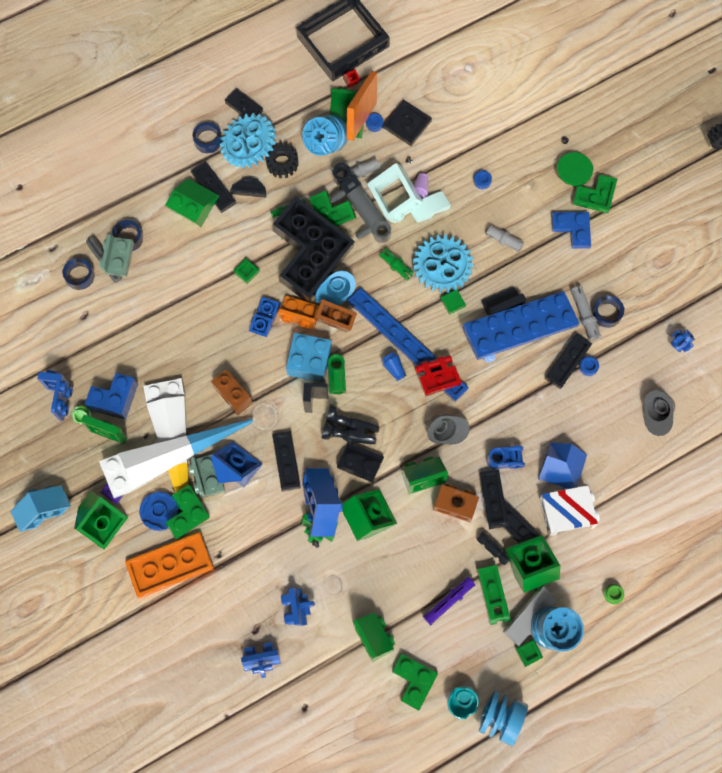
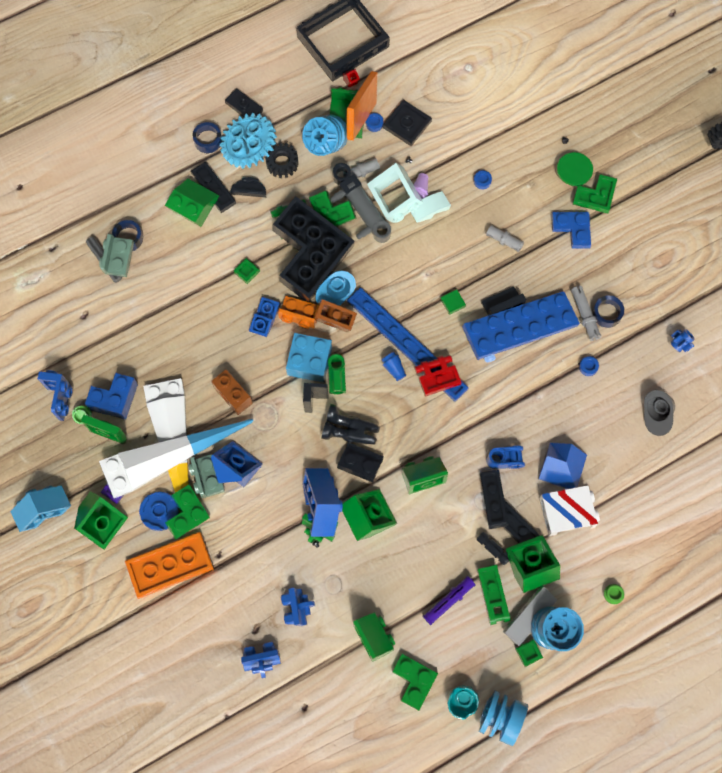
(77, 262): dark blue piece -> none
(286, 461): black tile -> none
(396, 264): green pin -> none
(447, 429): dark grey piece -> none
(448, 249): medium azure gear -> none
(464, 511): dark orange brick -> none
(568, 361): black tile -> none

